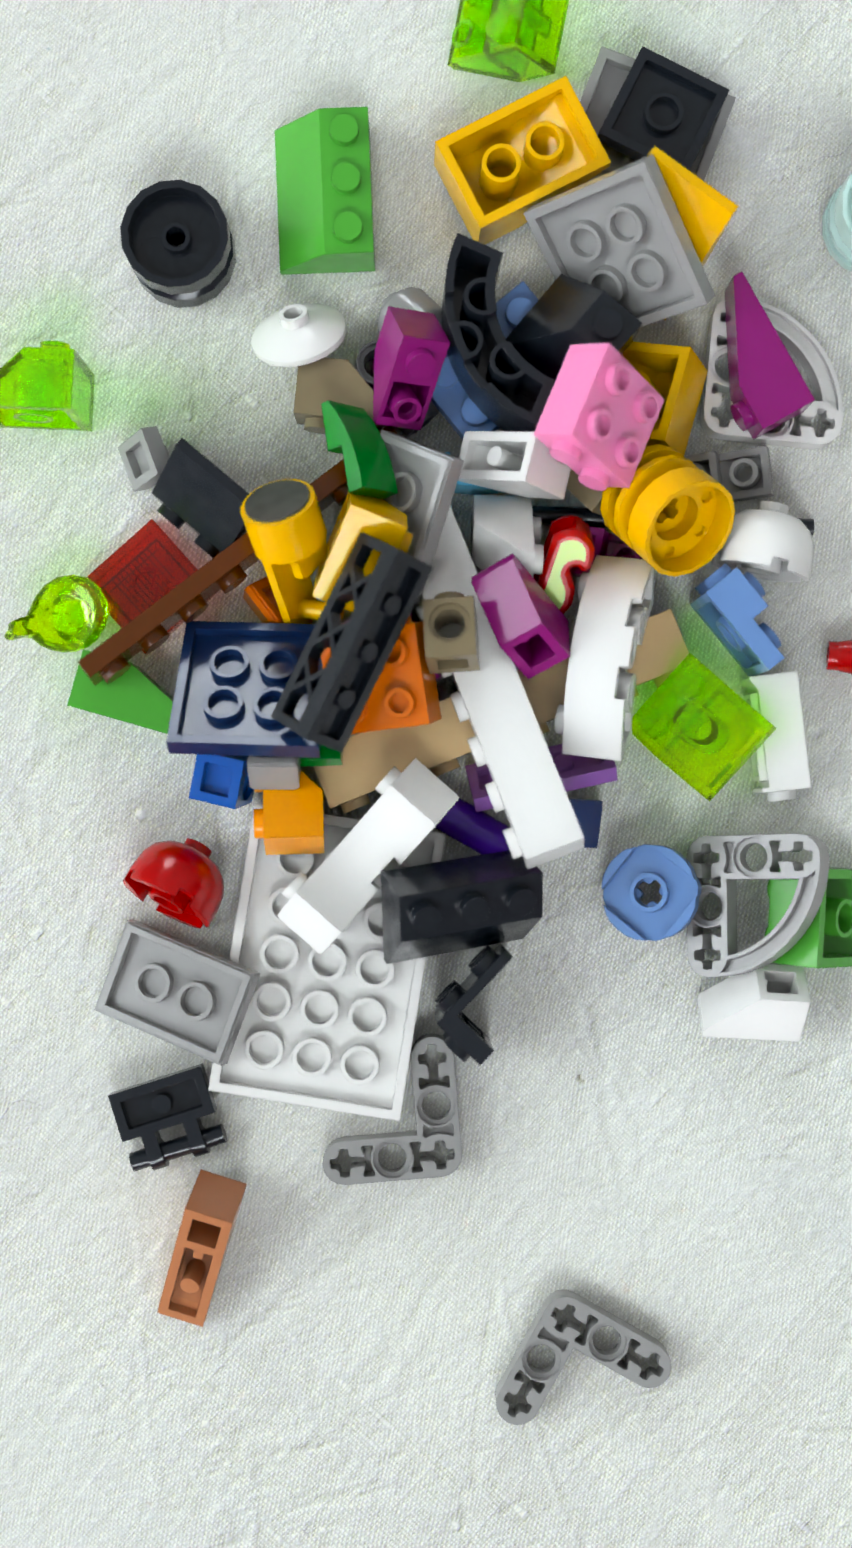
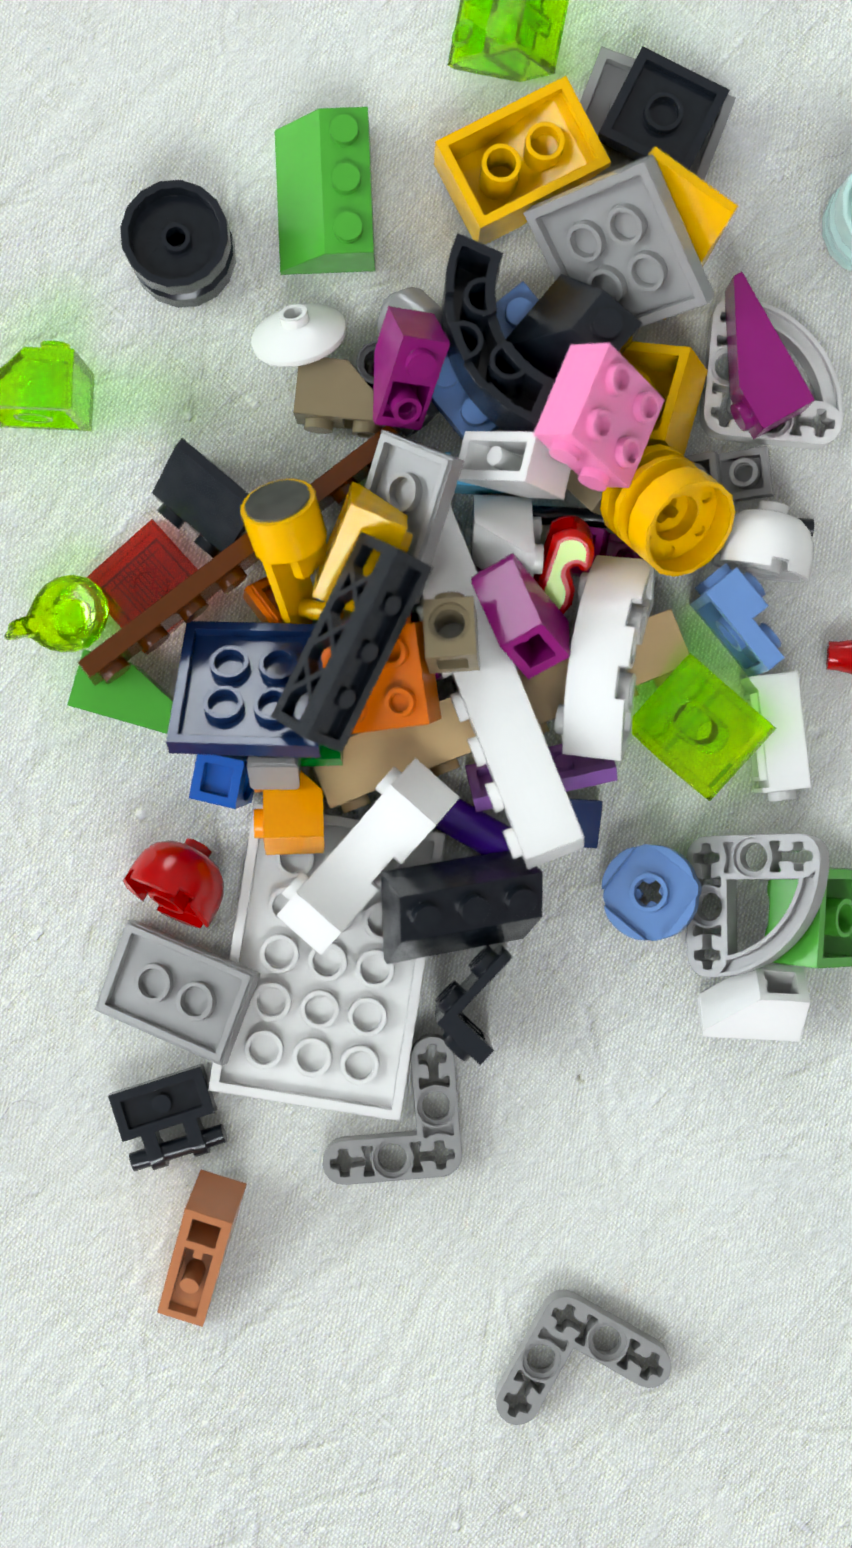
(144, 457): light grey plate -> none
(365, 456): green slope -> none

